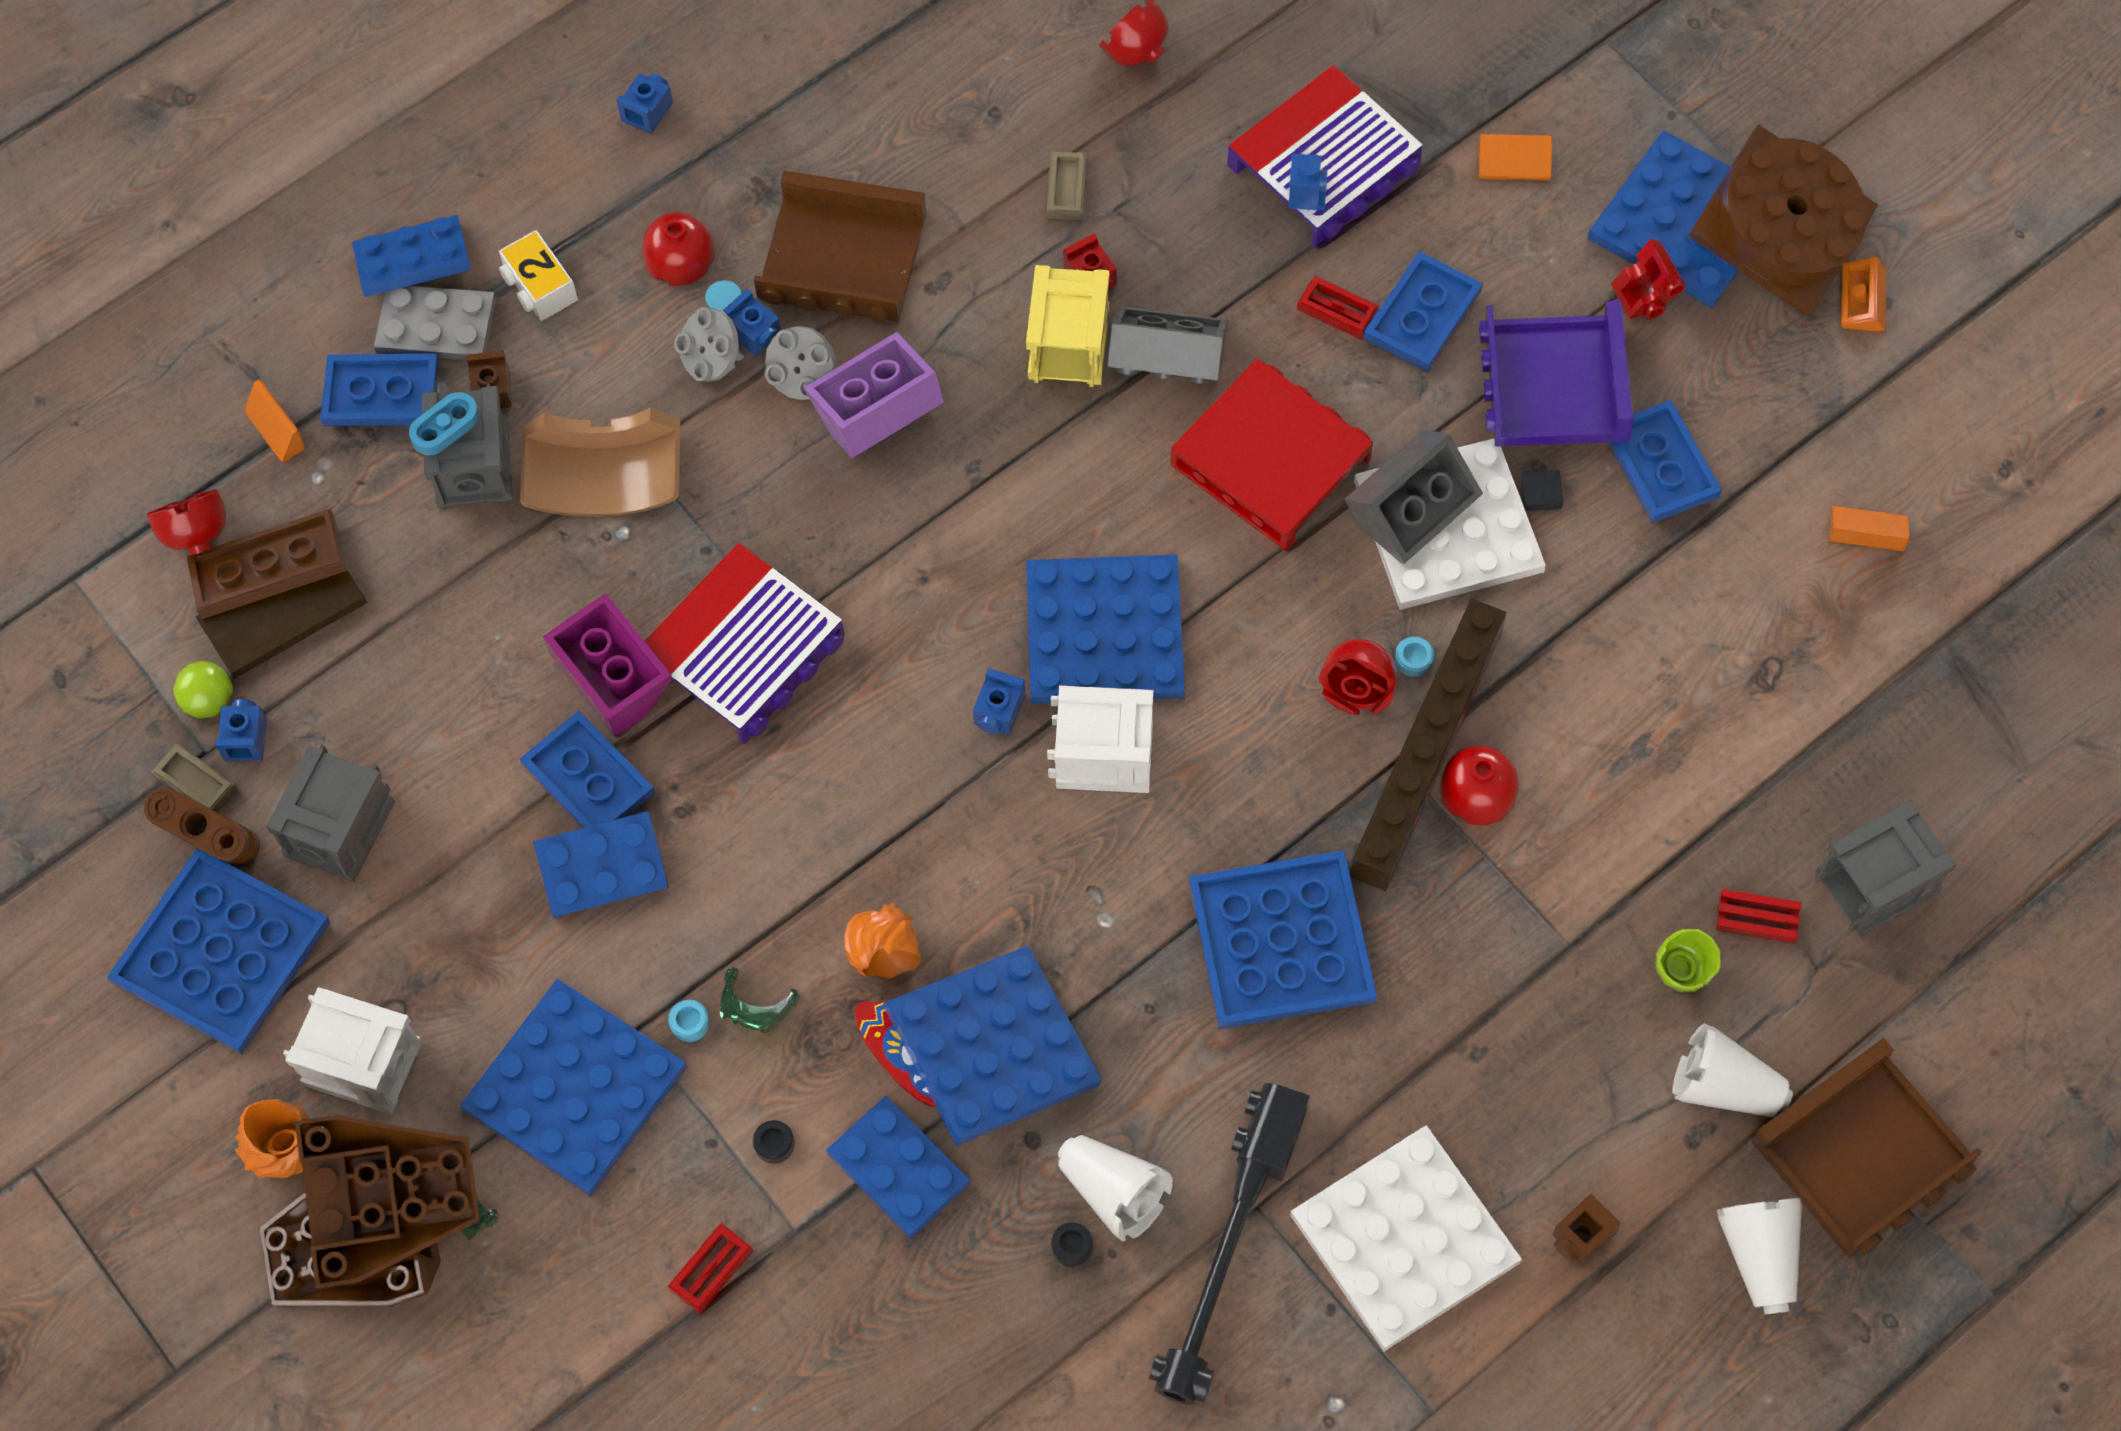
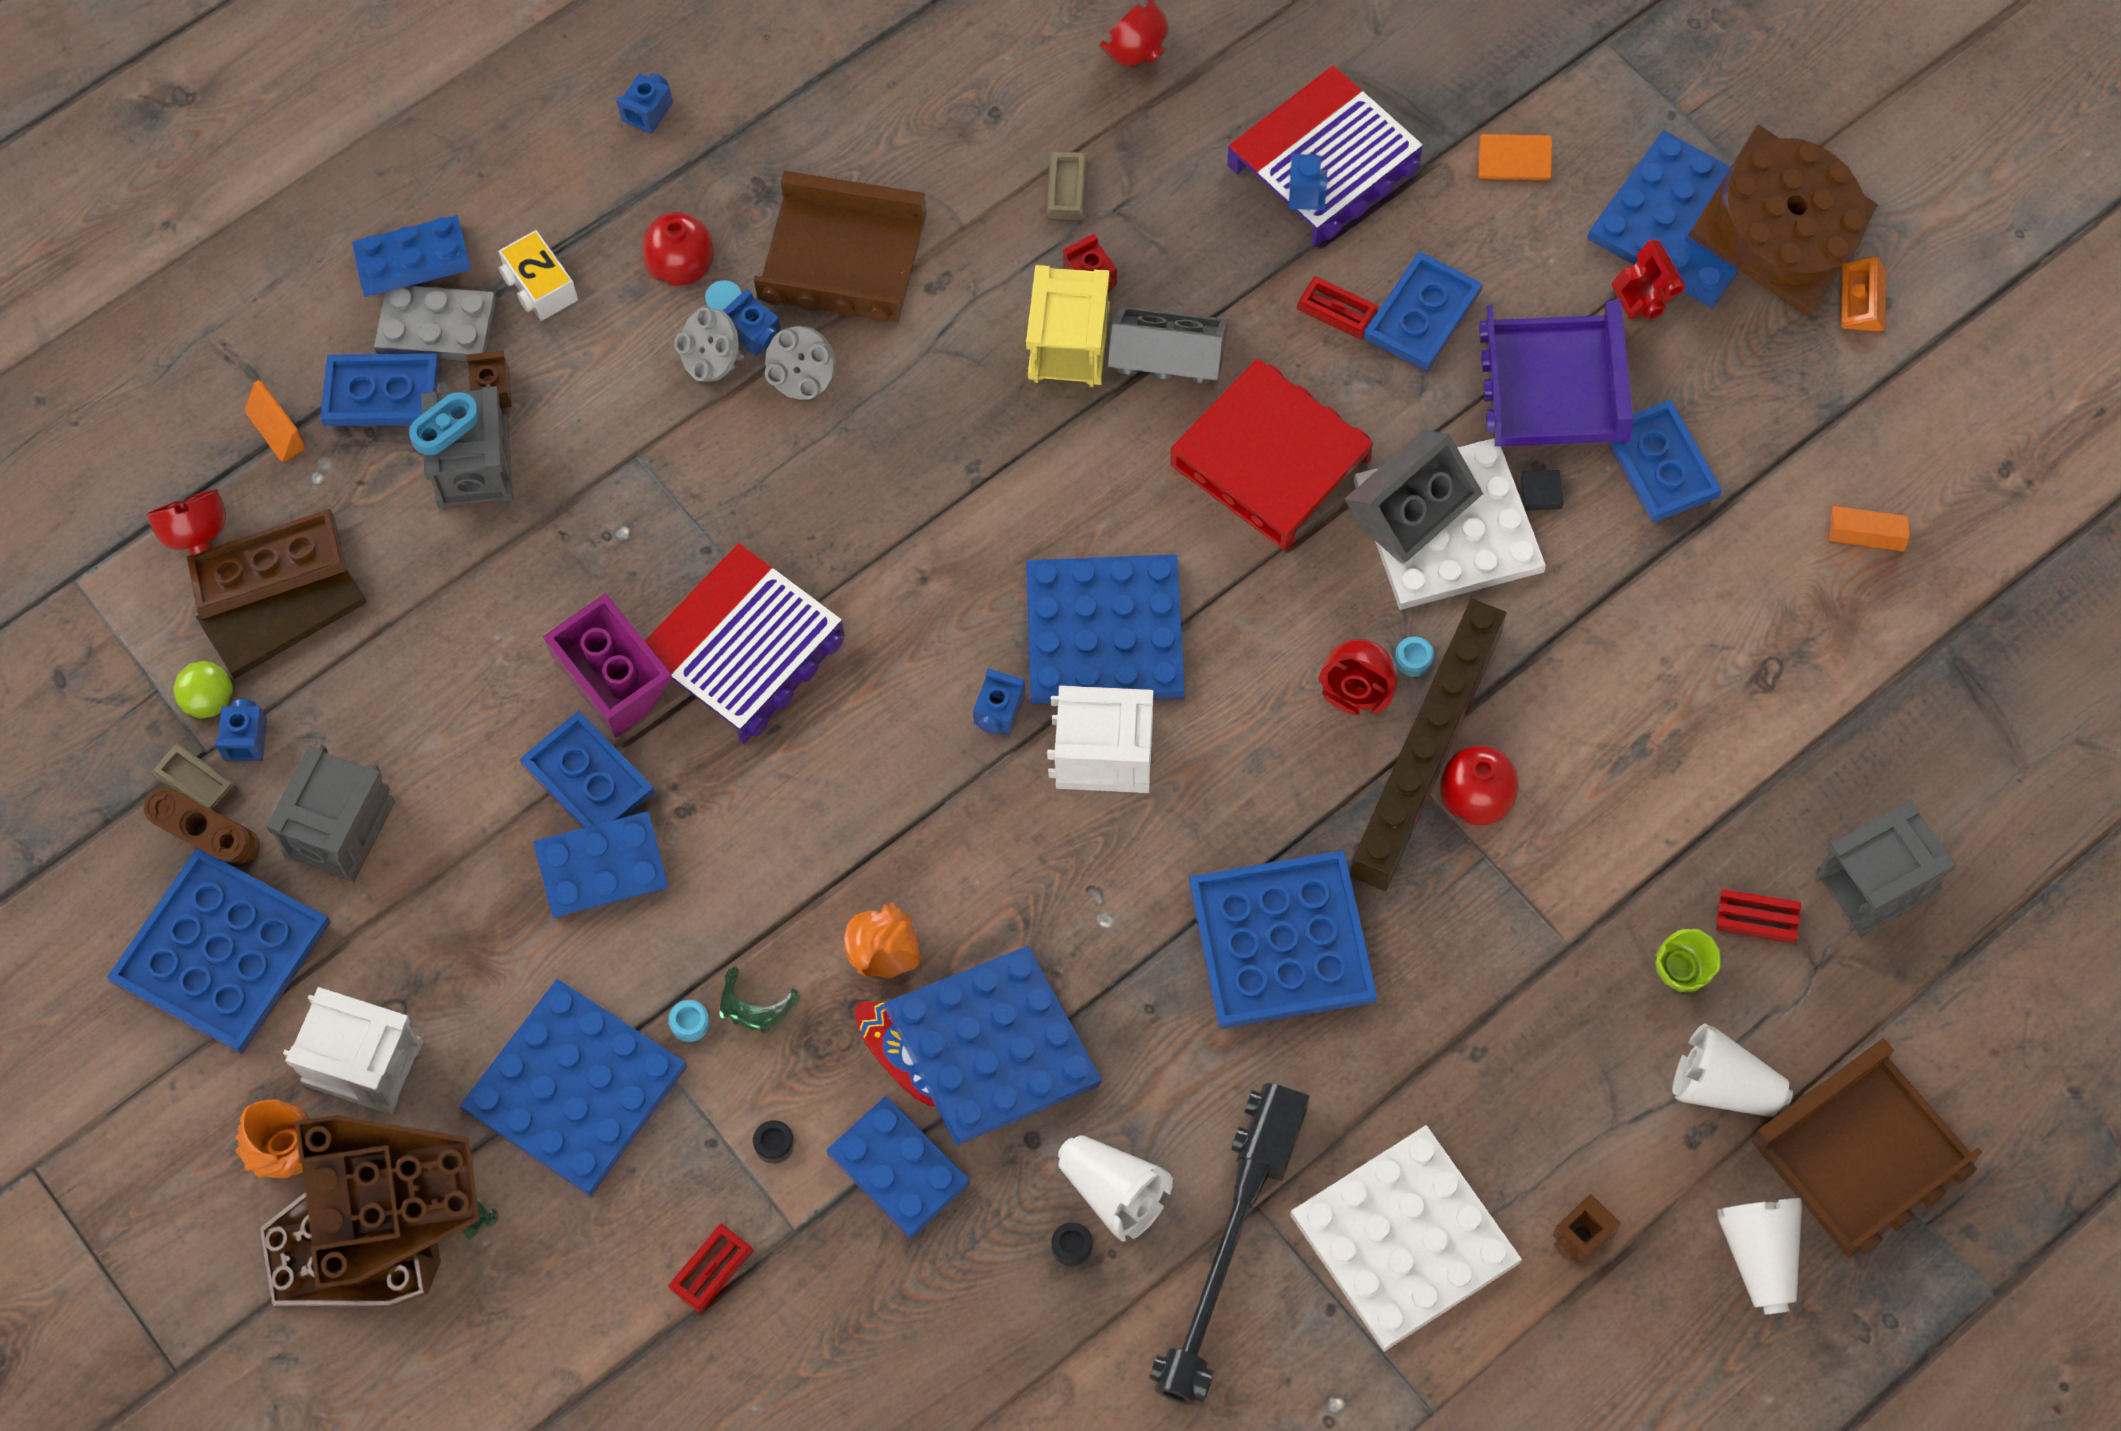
(600, 469): medium nougat panel -> none
(875, 394): medium lavender slope -> none

